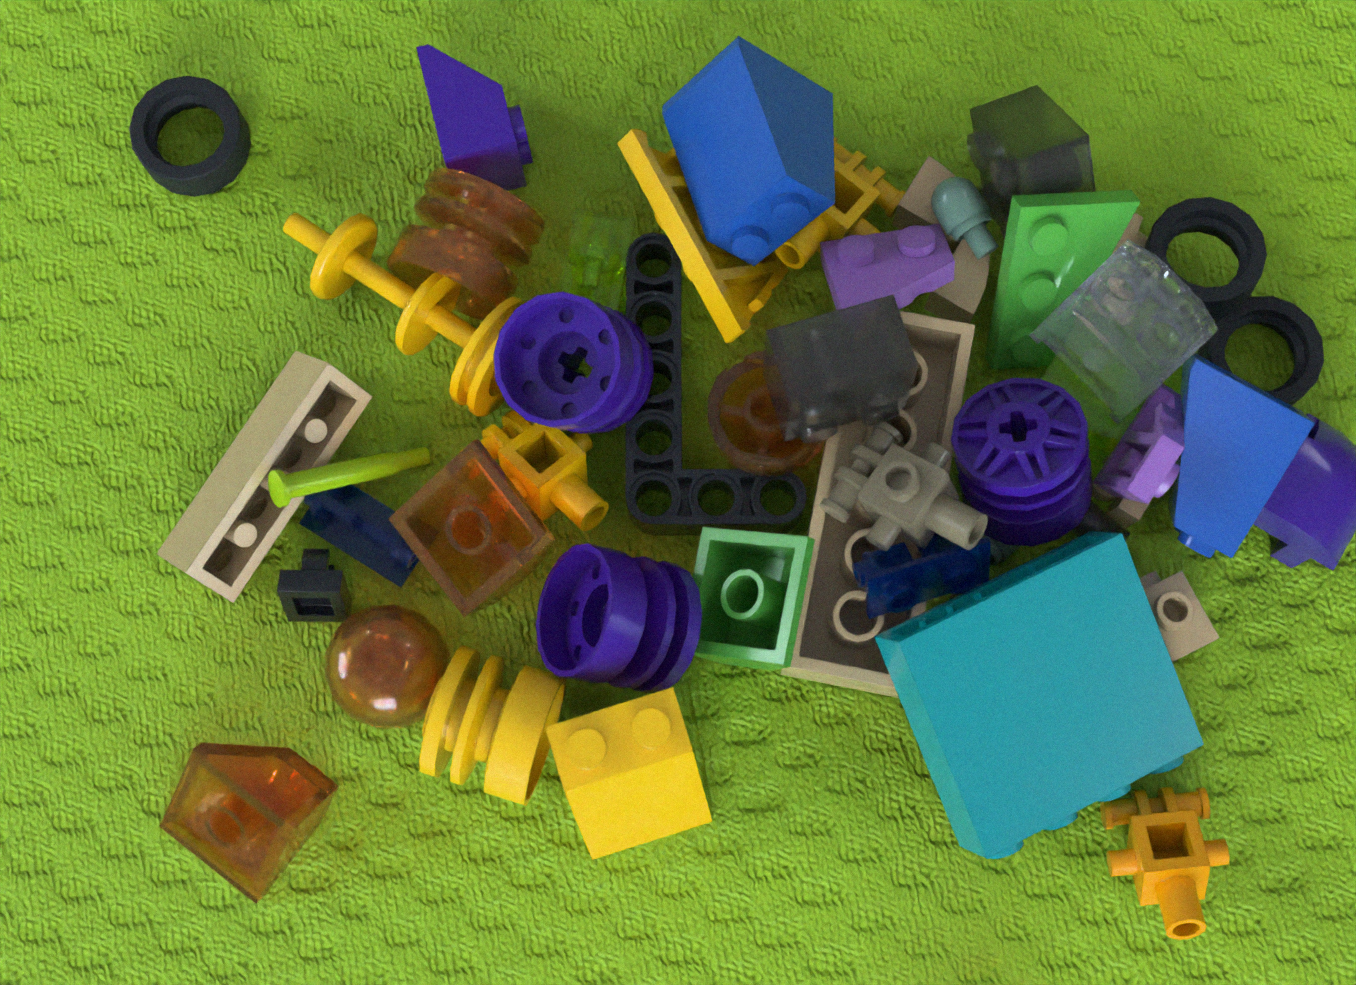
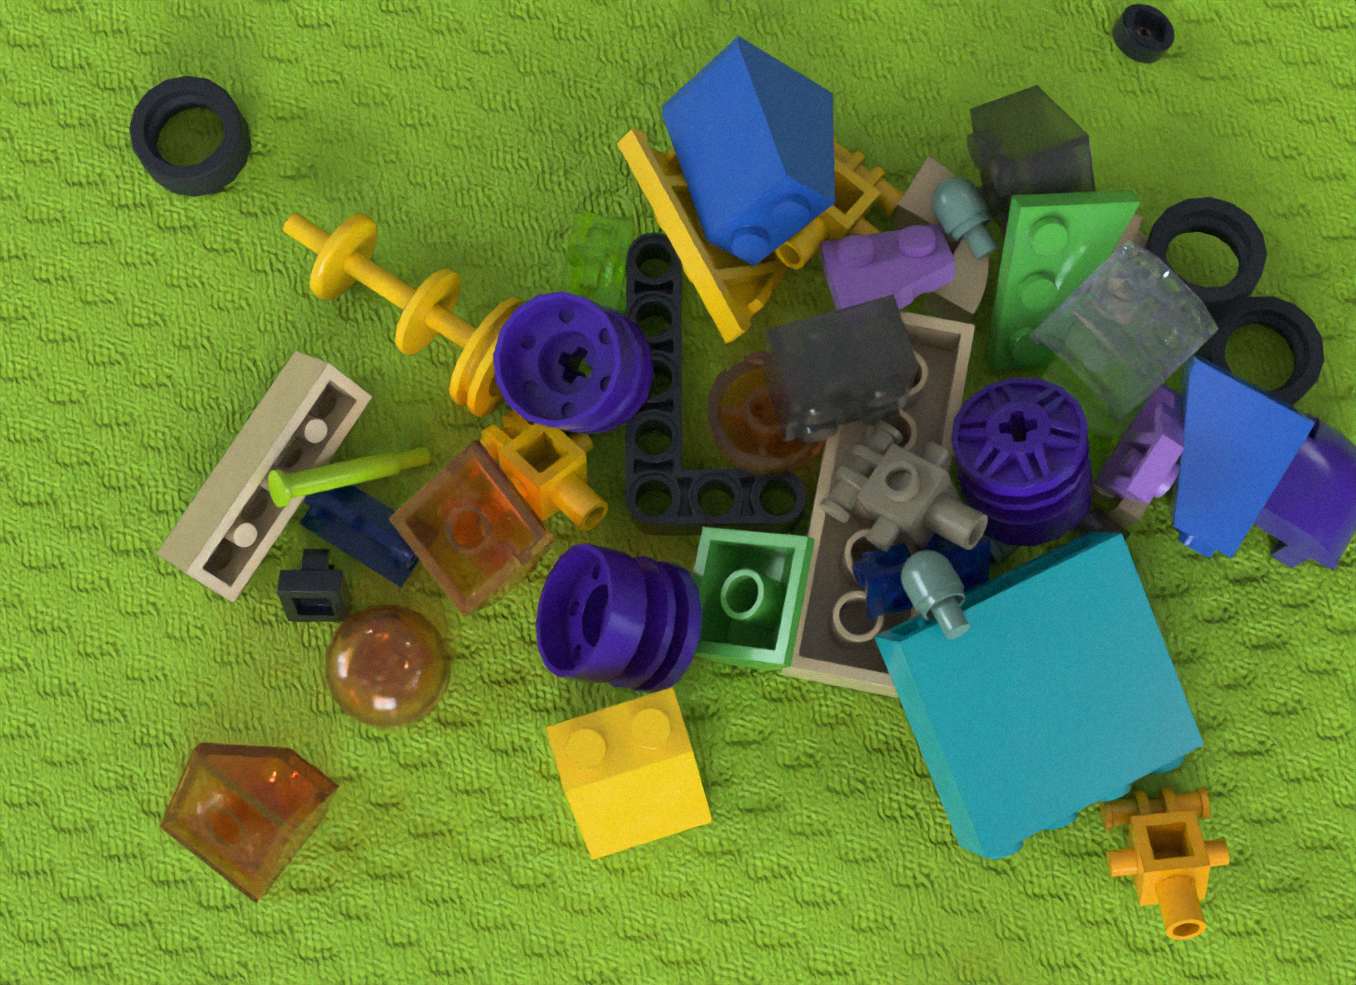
(467, 238): clear orange wheel -> none
(474, 122): dark purple slope -> none
(491, 724): yellow wheel -> none
(936, 591): none -> sand green cylinder
(1143, 33): none -> black tile
(1178, 614): tan brick -> none

